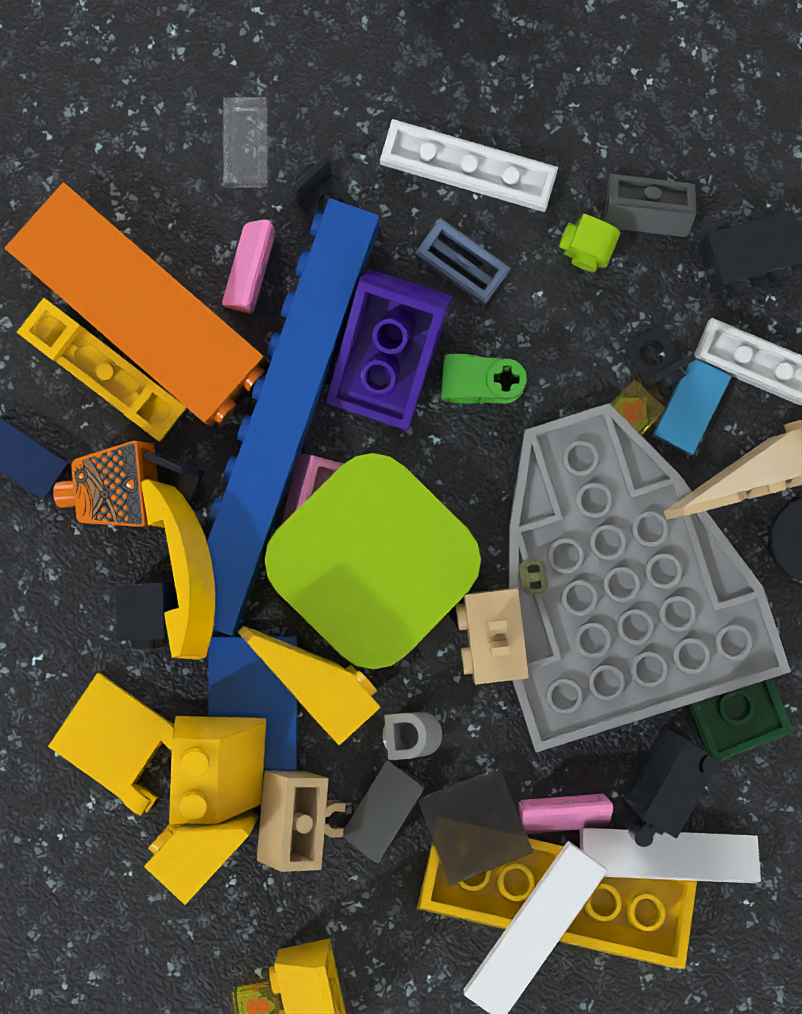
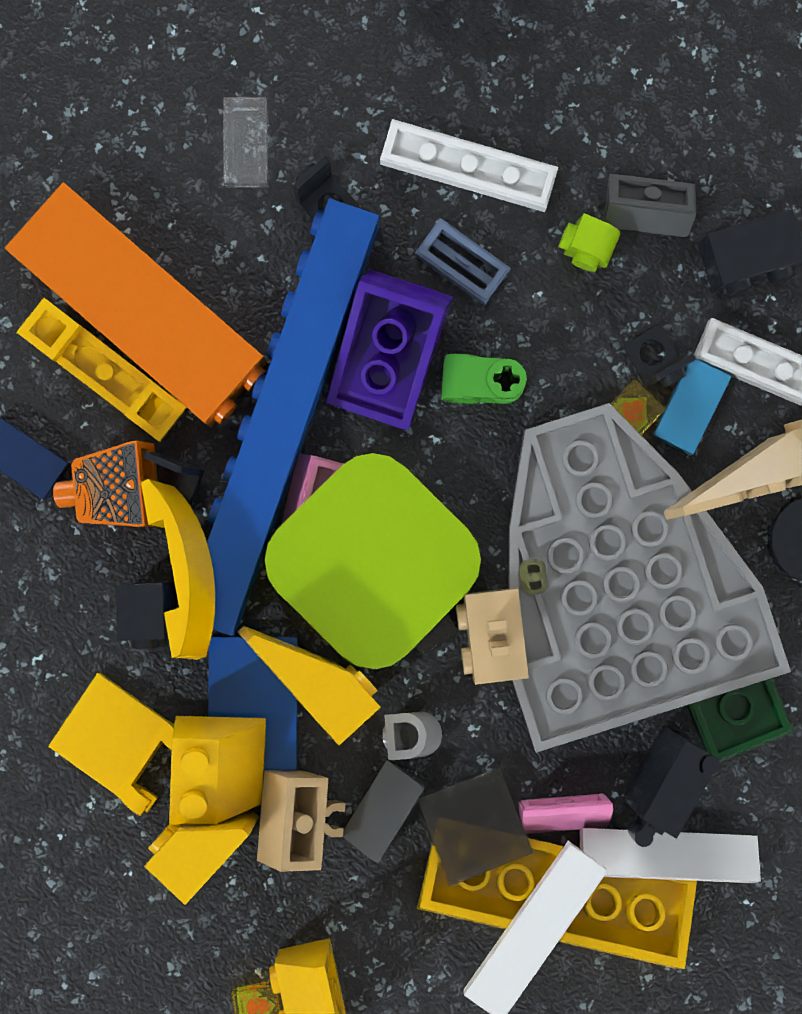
(249, 266): bright pink slope -> none

